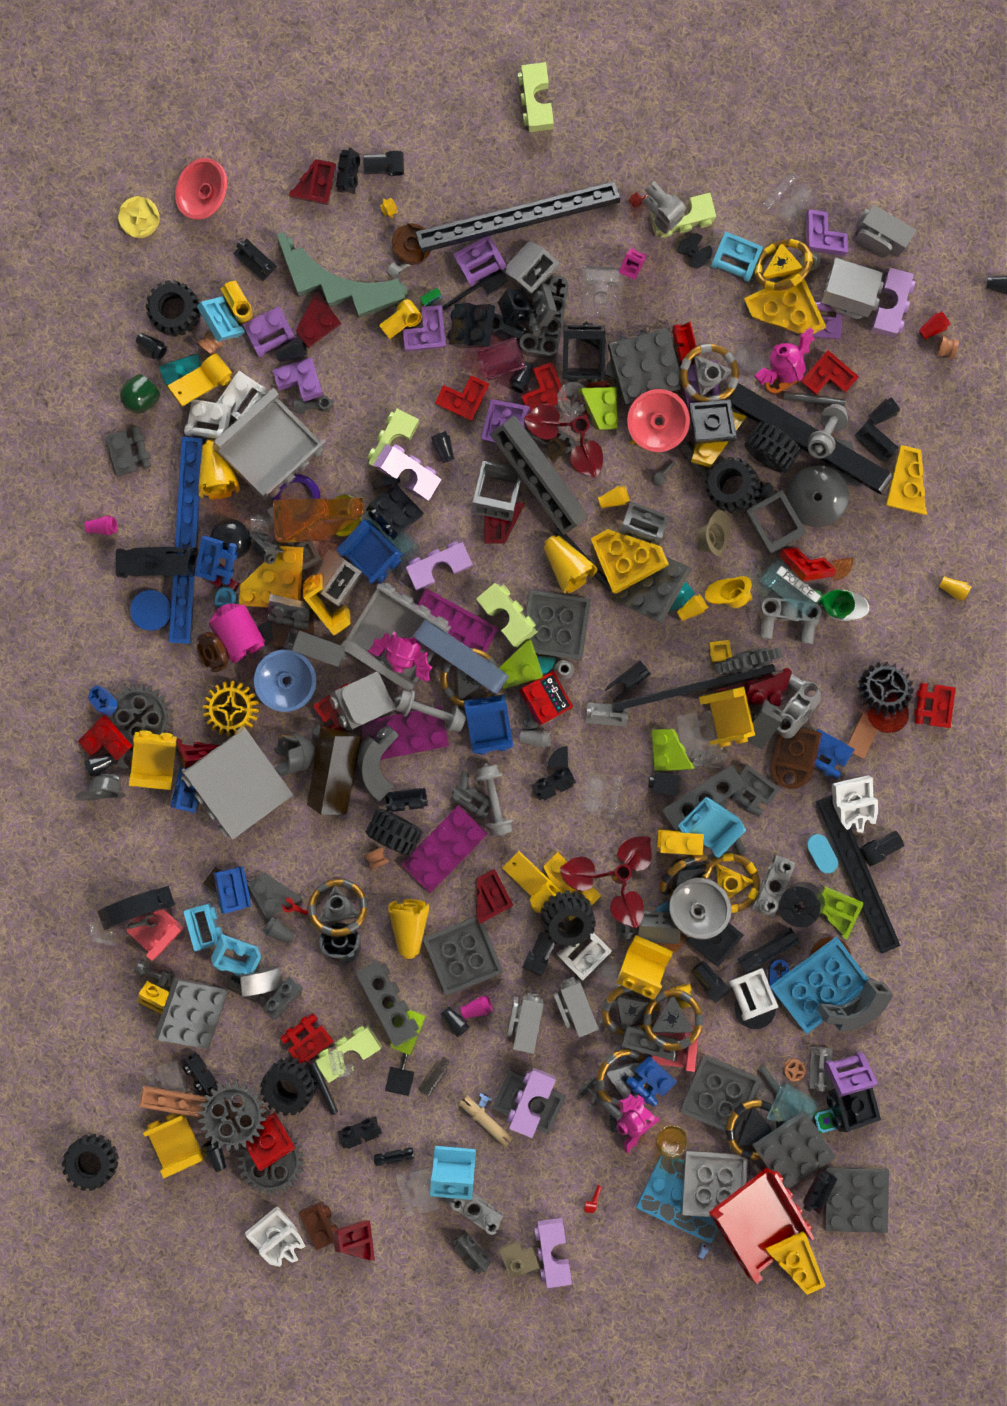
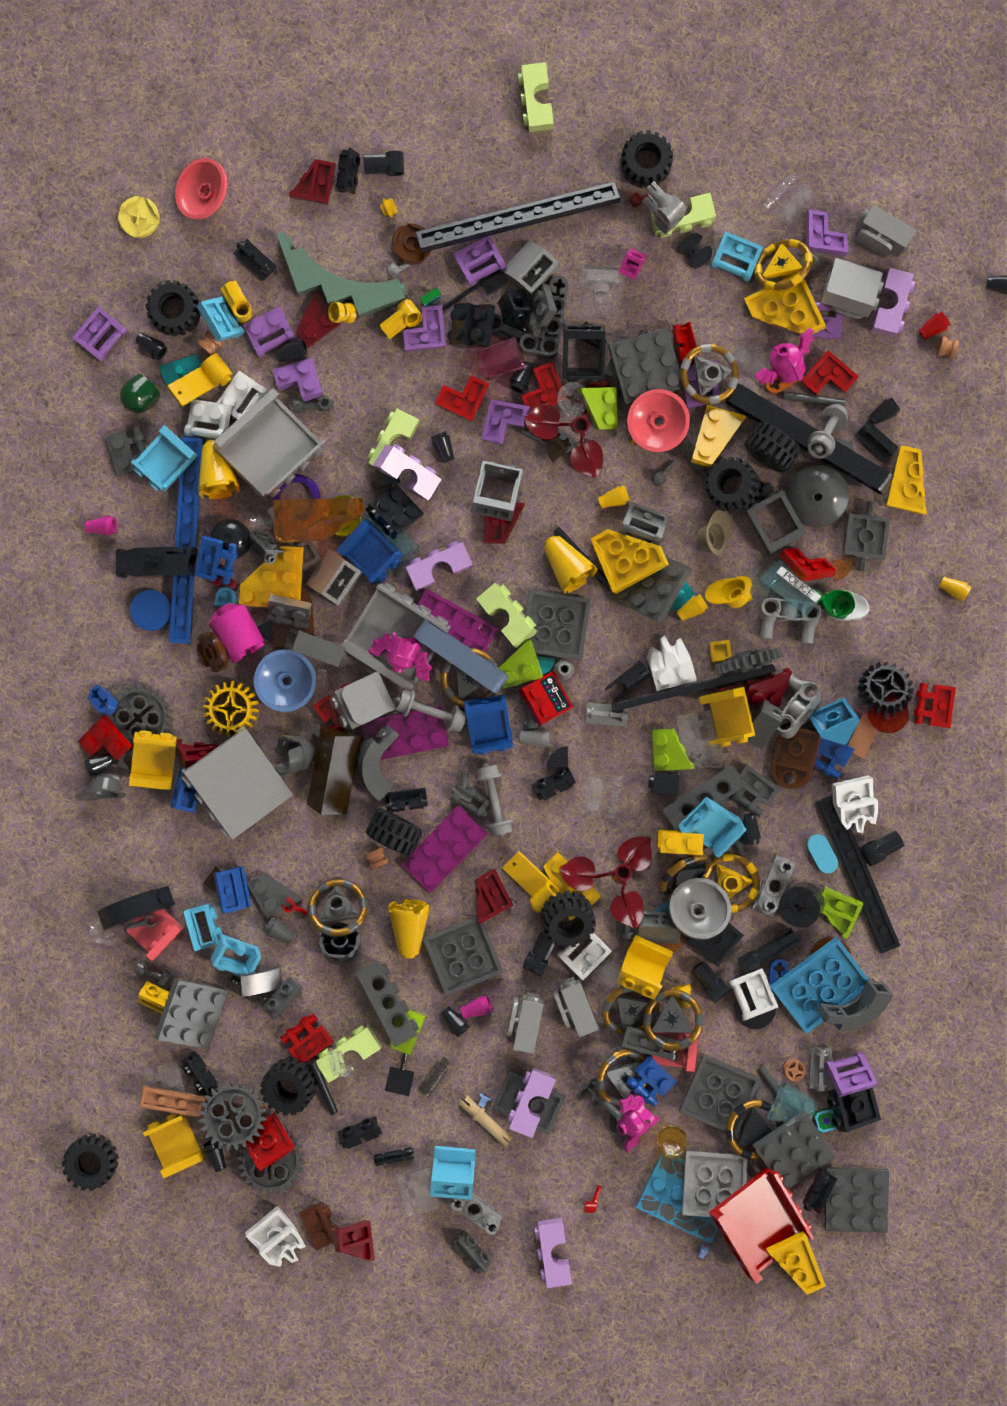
(94, 330): none -> medium lavender plate
(164, 460): none -> medium azure panel
(334, 621): yellow panel -> none
(342, 312): none -> yellow wheel
(518, 1259): dark tan brick -> none
(539, 474): dark grey brick -> none
(646, 142): none -> black tyre
(670, 664): none -> white plate
(712, 422): plate -> none
(752, 833): none -> black cone
(835, 721): none -> dark azure slope
(866, 536): none -> dark grey plate

